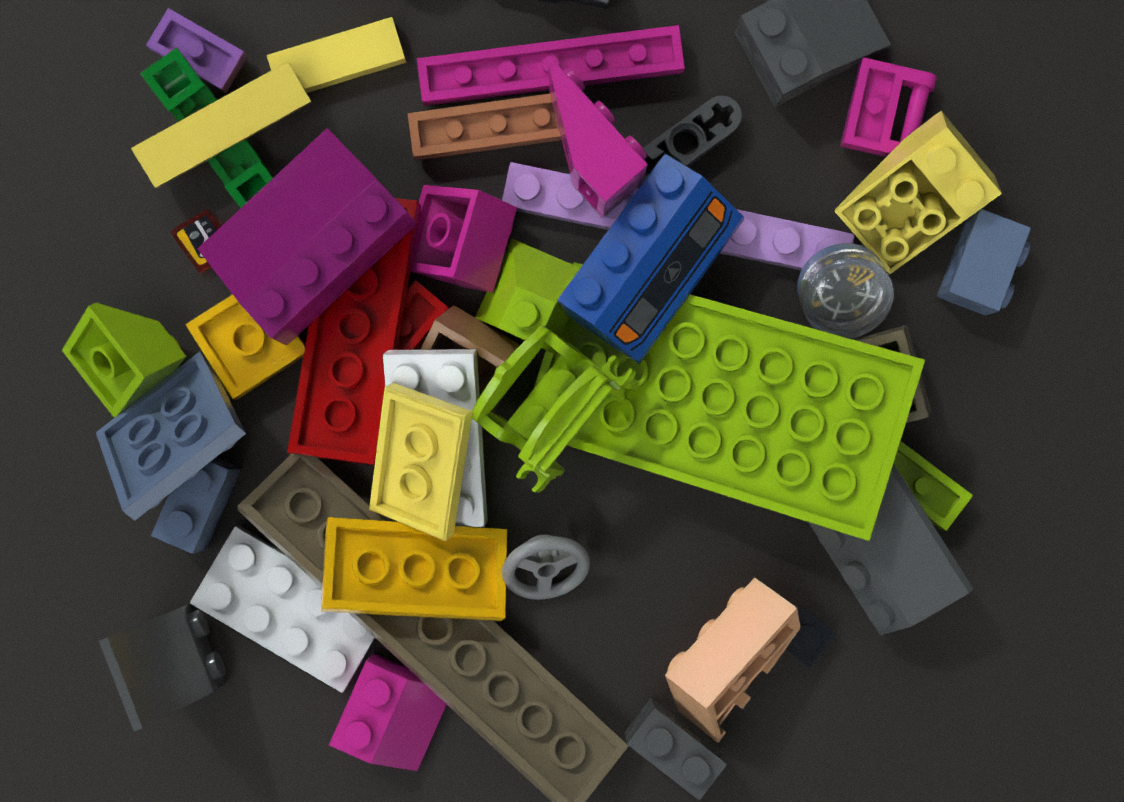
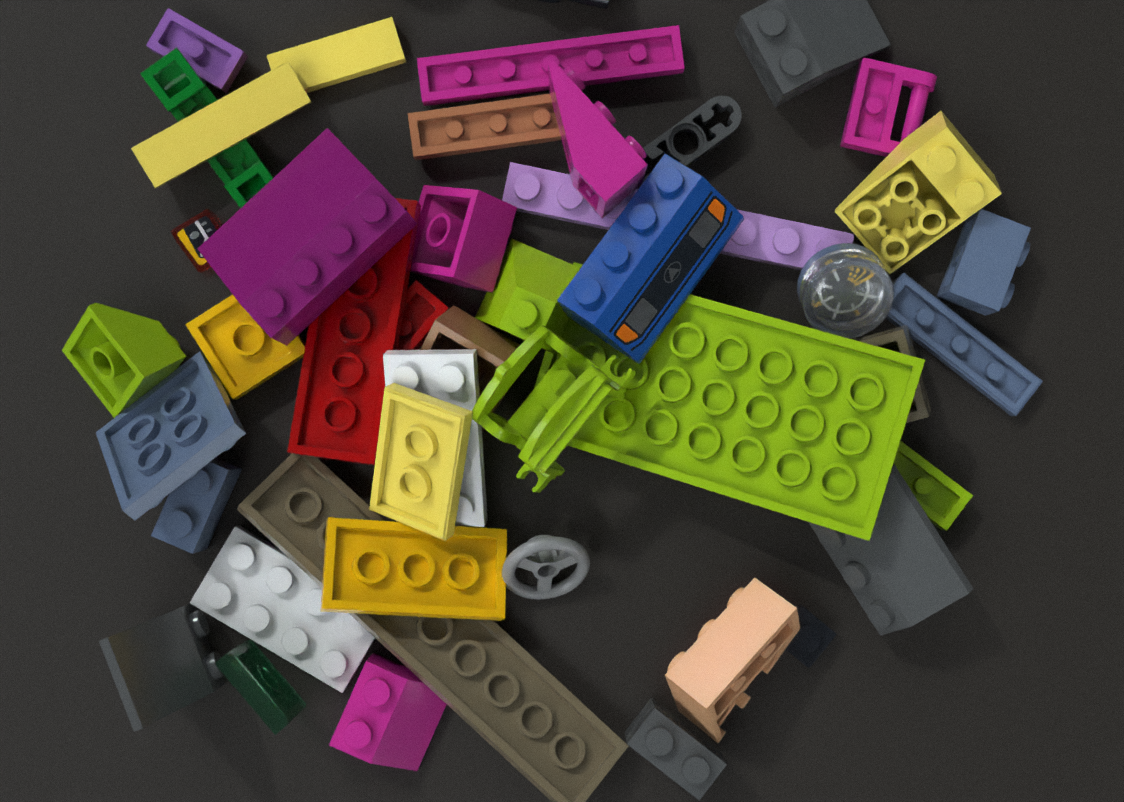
(261, 685): none -> clear green tile
(961, 346): none -> sand blue tile

